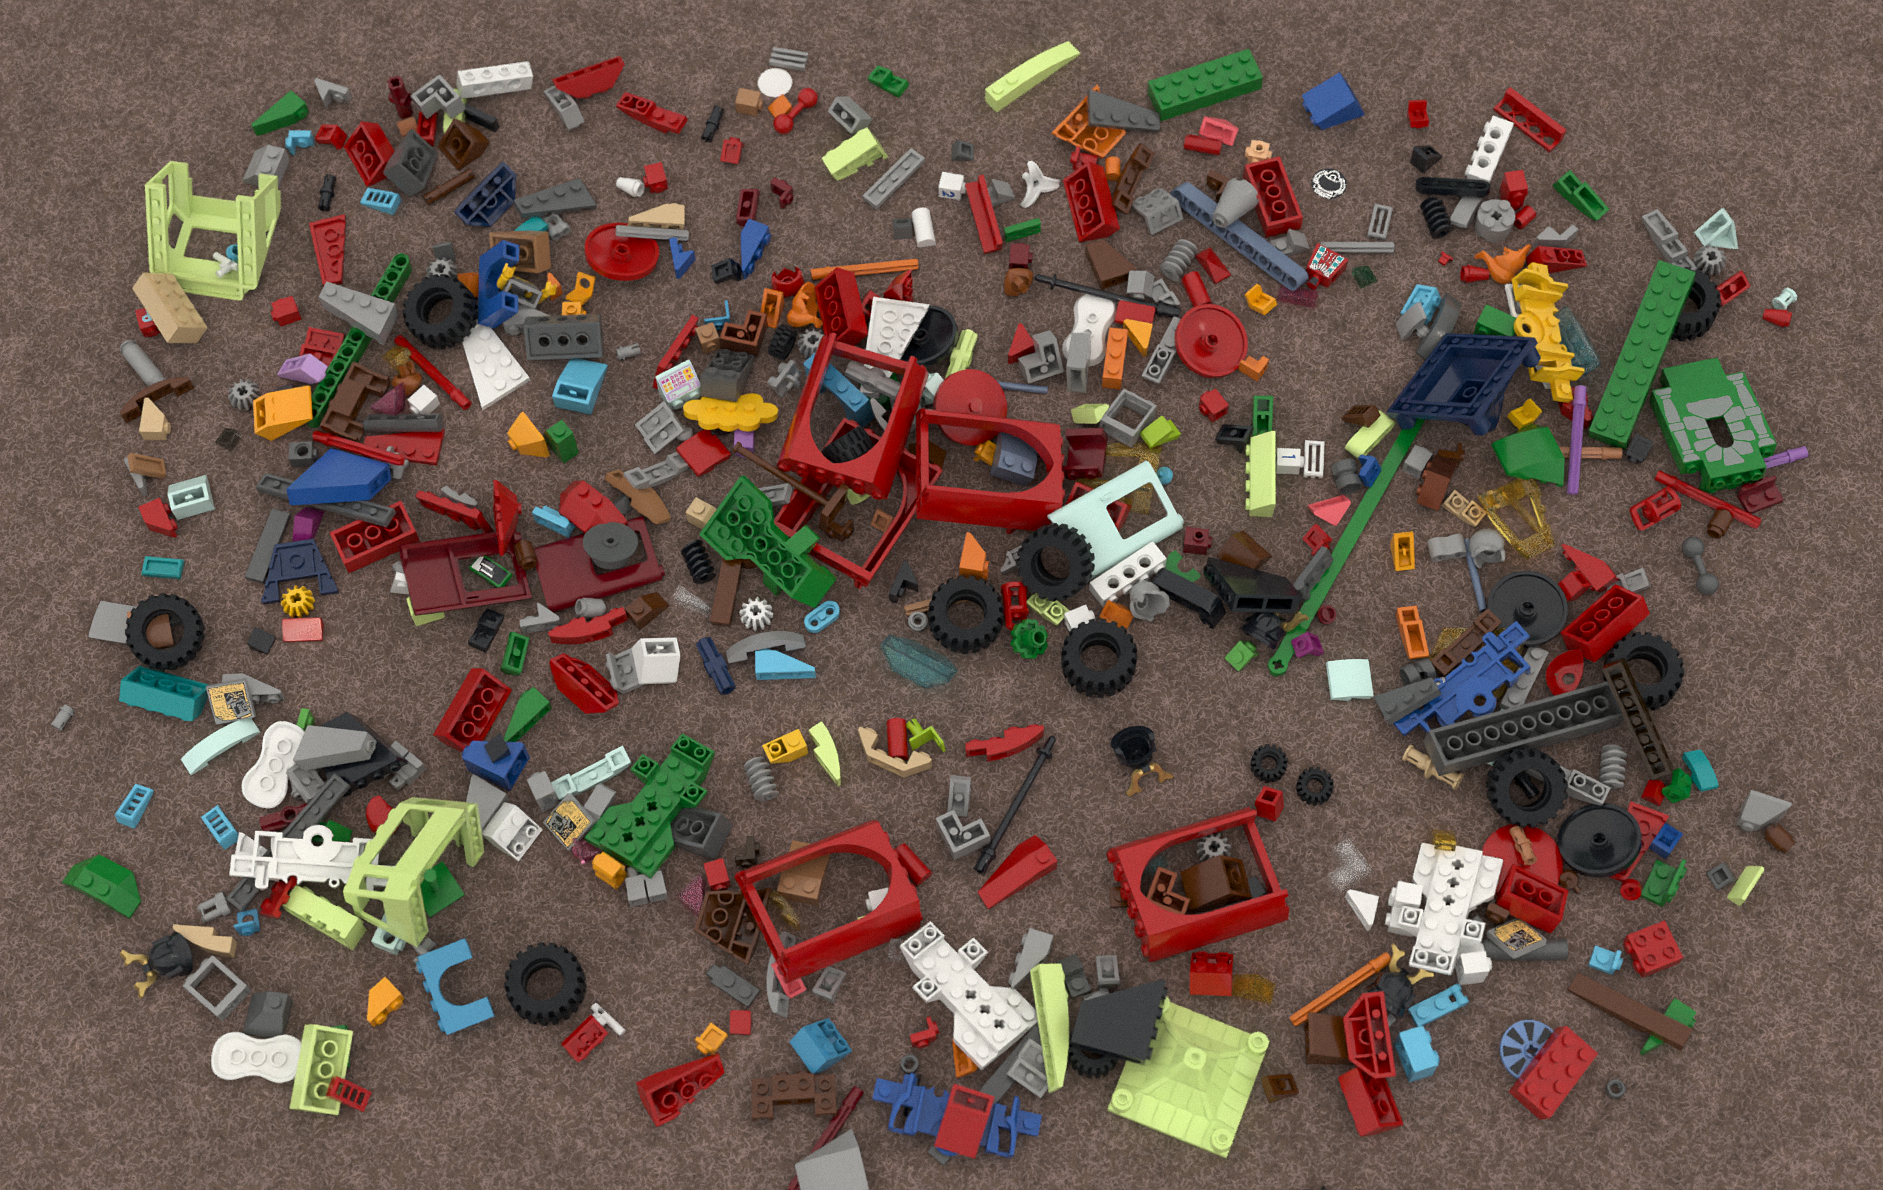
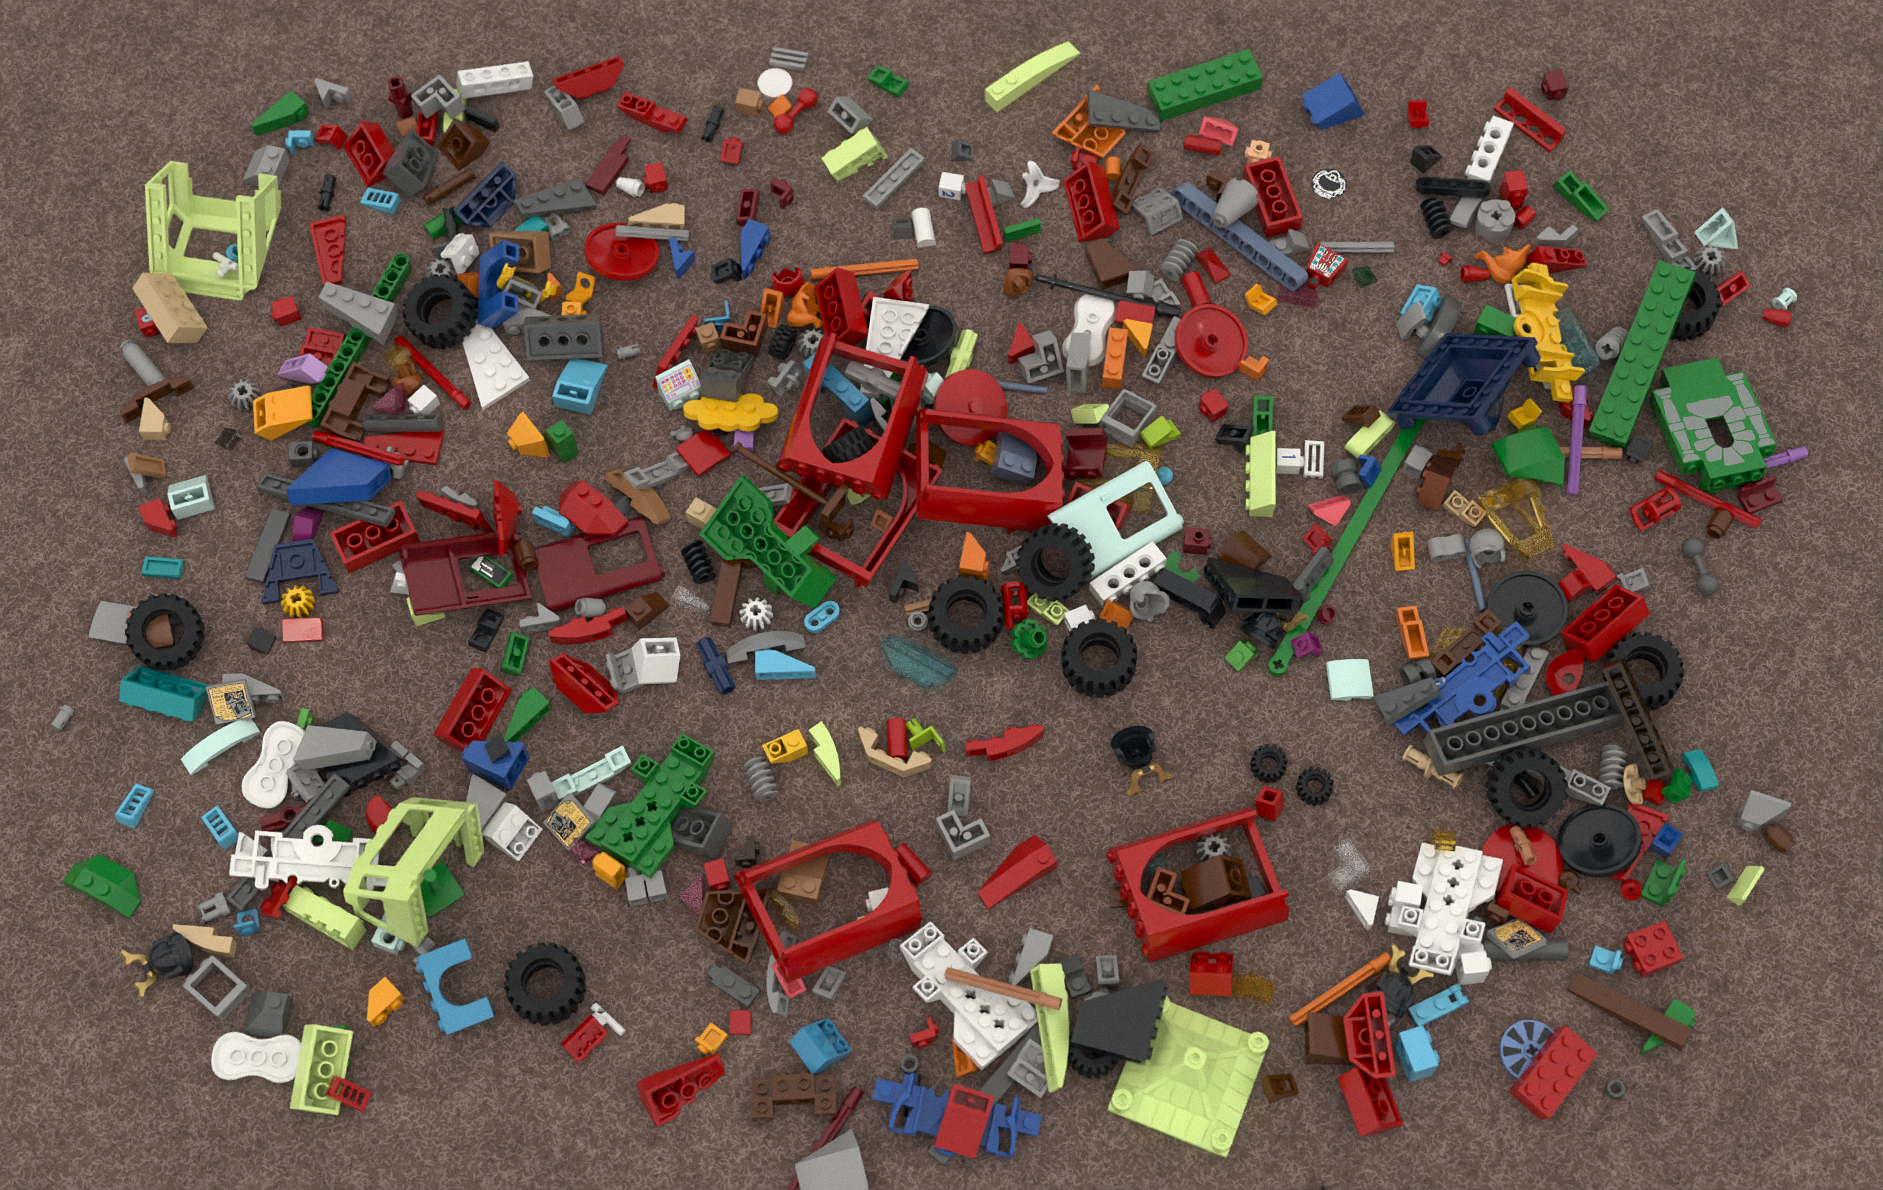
(435, 226): none -> green brick
(450, 223): none -> black pin
(461, 251): none -> white bracket
(610, 167): none -> dark red piece
(610, 544): dark grey piece -> none
(660, 427): light grey slope -> none
(988, 853): black bar -> none
(1040, 998): none -> nougat axle
(1377, 235): light grey tile -> none
(1554, 85): none -> dark red brick
(1611, 343): none -> light grey piece
(1633, 784): none -> tan dish

